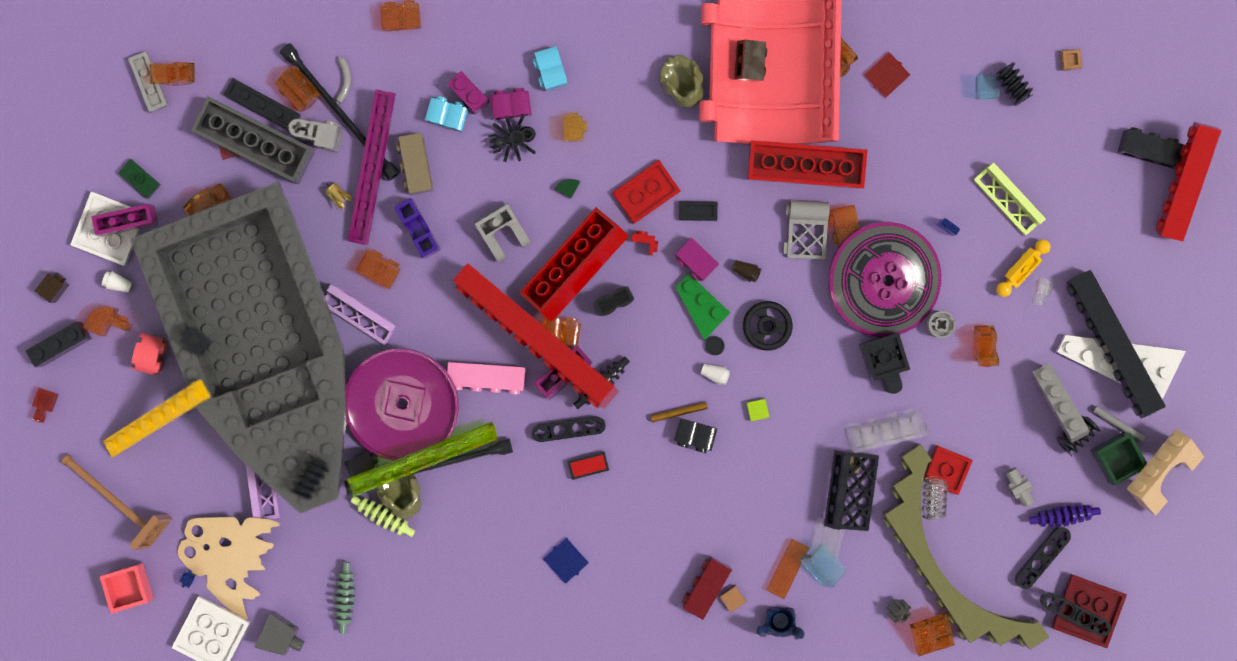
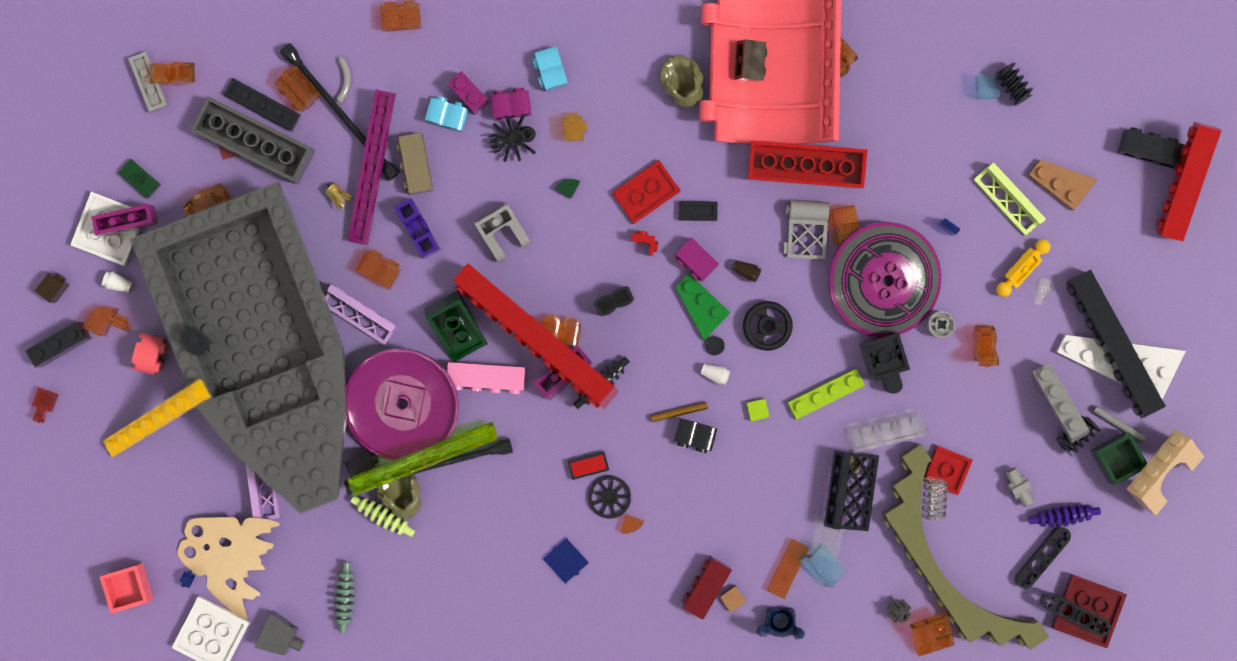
(150, 530): medium nougat tile -> none
(310, 477): black piece -> none
(323, 135): light grey brick -> none
(455, 326): none -> dark green slope
(568, 426): black beam -> none
(573, 264): red brick -> none
(609, 497): none -> black wheel
(631, 524): none -> clear orange tile
(826, 393): none -> lime plate
(887, 74): clear red piece -> none
(1062, 183): none -> medium nougat wing
(1070, 59): medium nougat tile -> none

